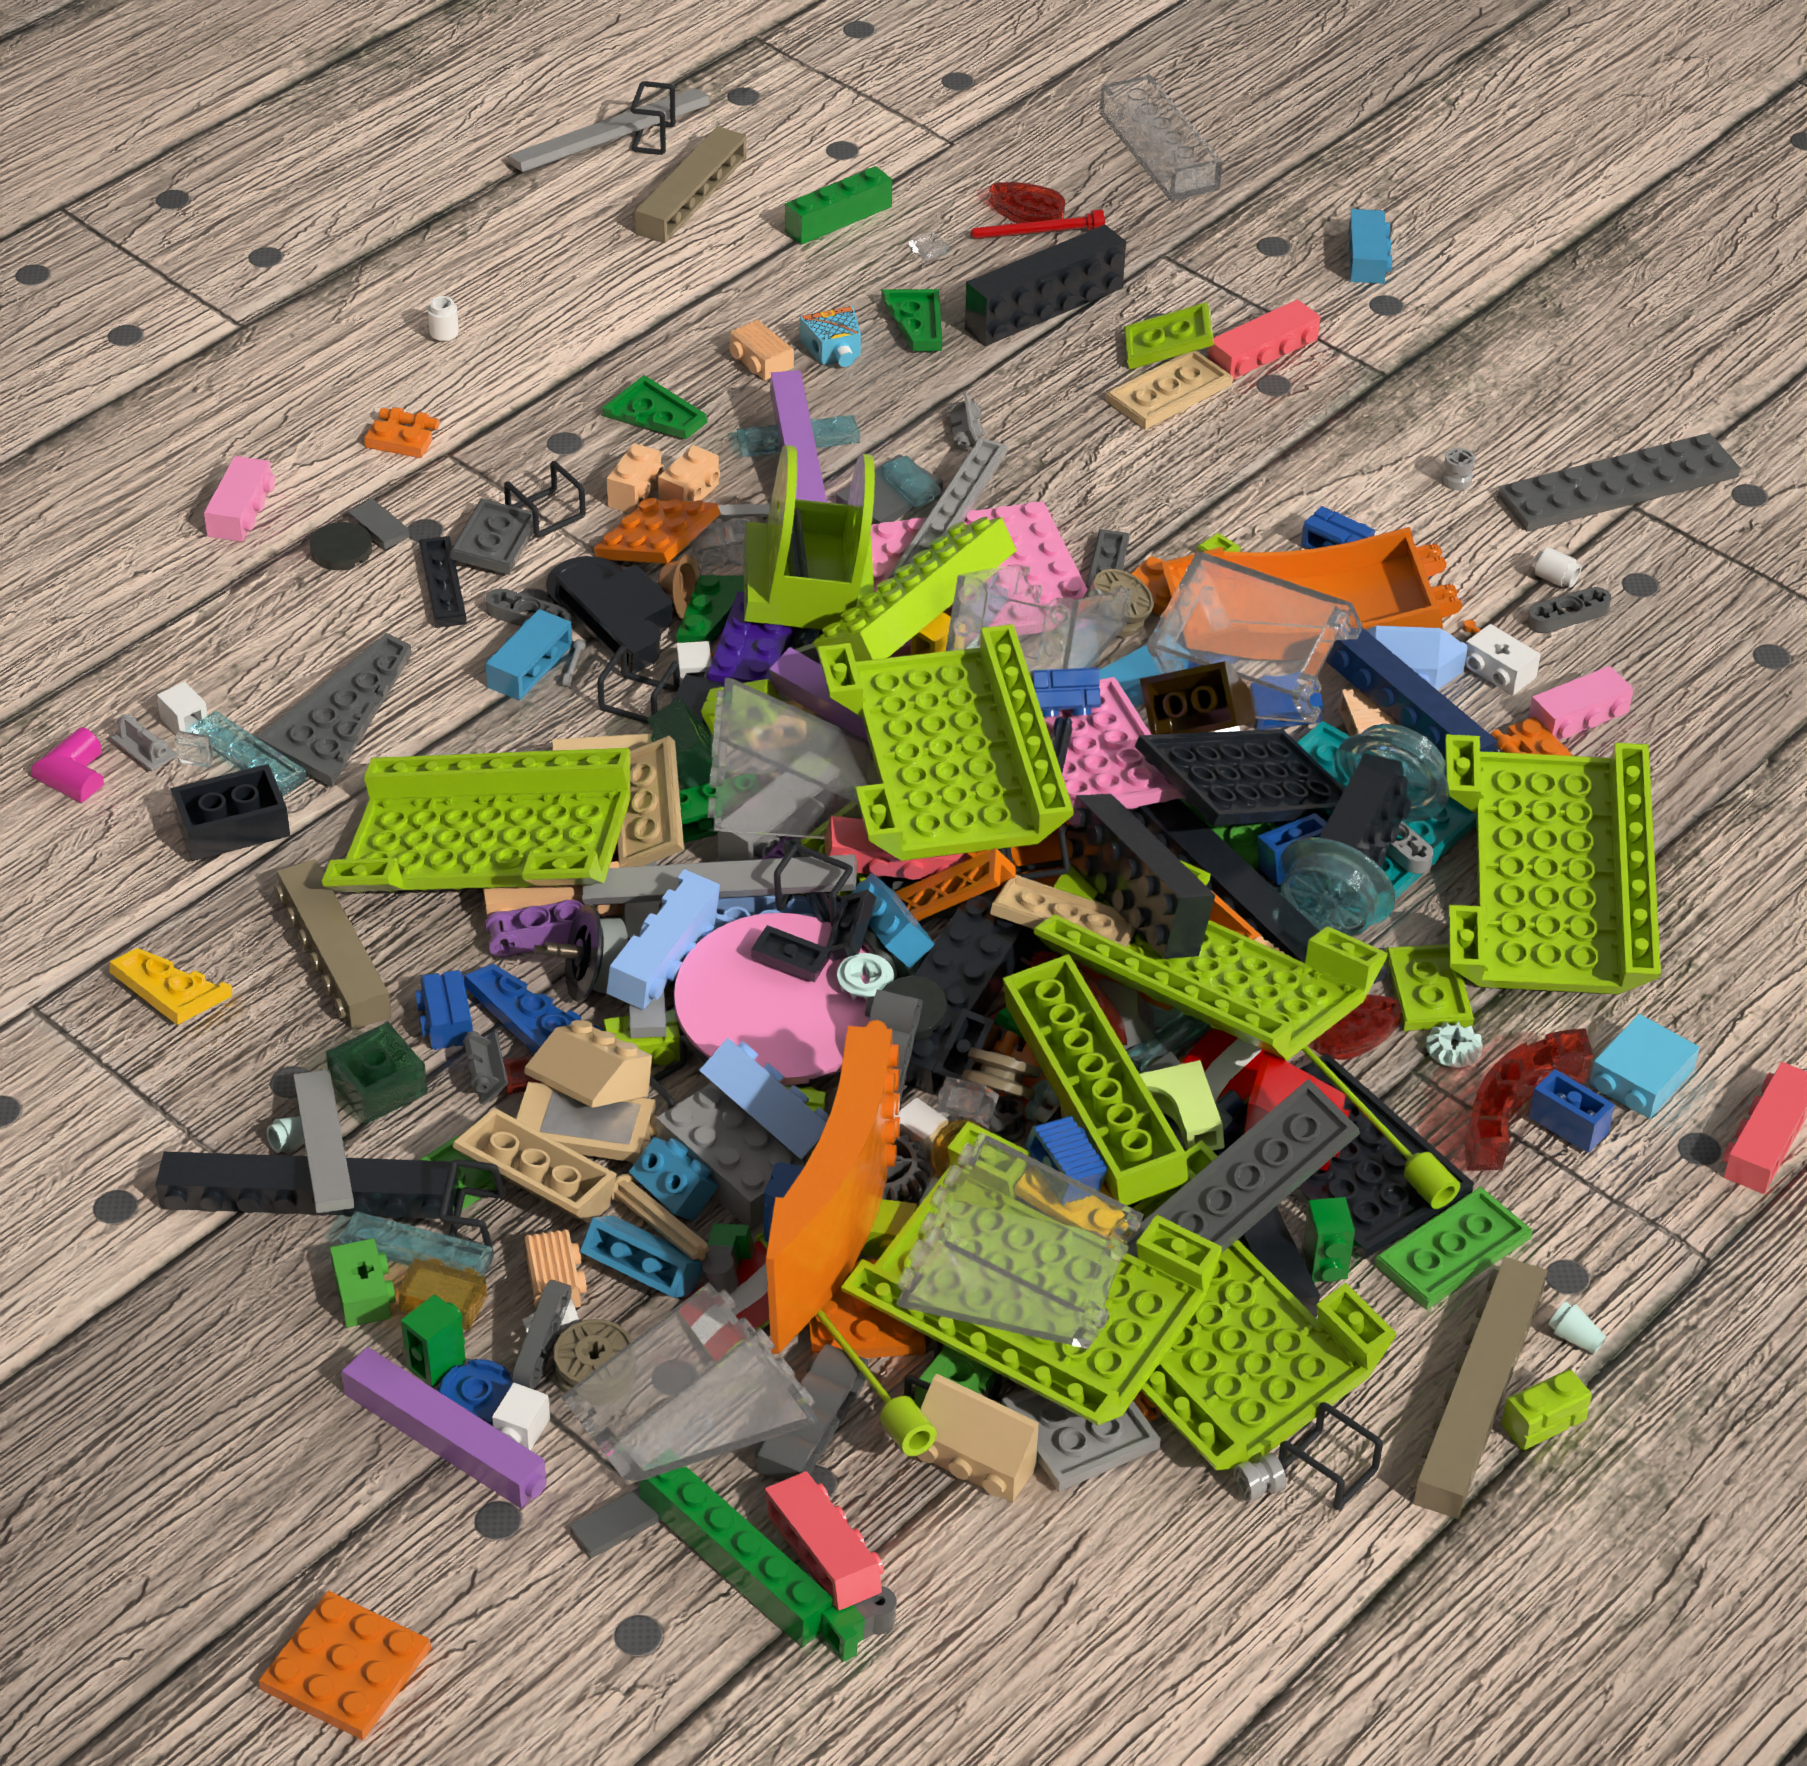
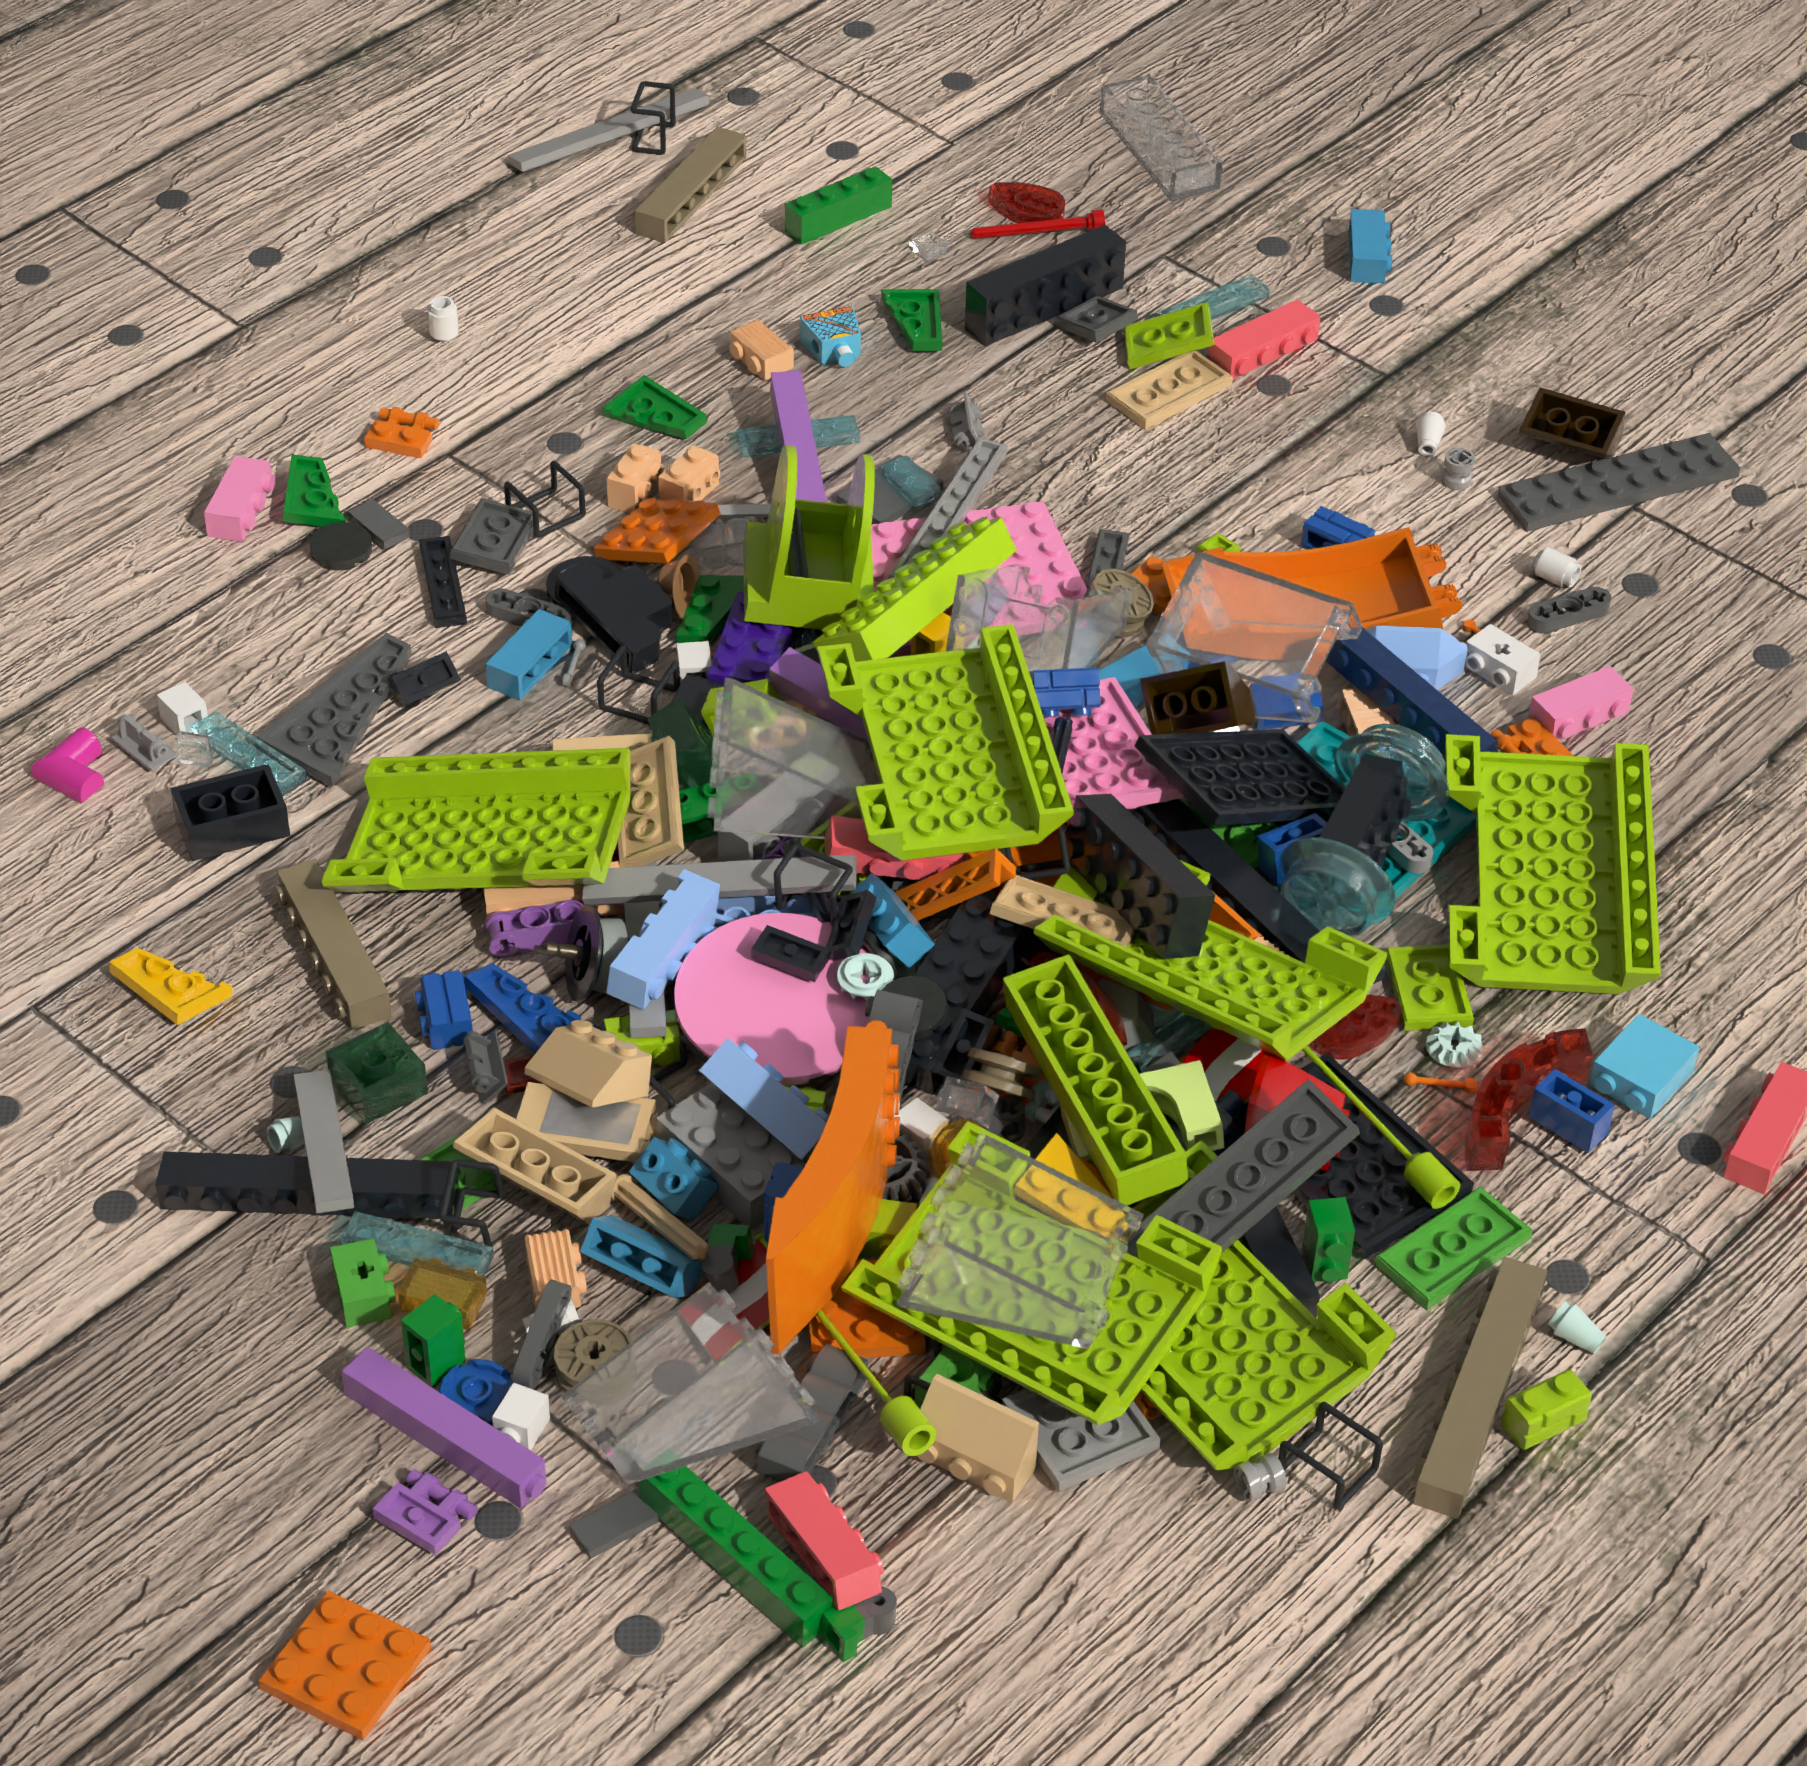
(309, 494): none -> green wing
(418, 1518): none -> medium lavender plate
(424, 679): none -> black plate
(1067, 1150): blue brick -> none
(1096, 318): none -> dark grey tile
(1228, 297): none -> clear light blue plate
(1429, 432): none -> white cone
(1469, 1085): none -> orange hinge
(1574, 423): none -> dark brown slope

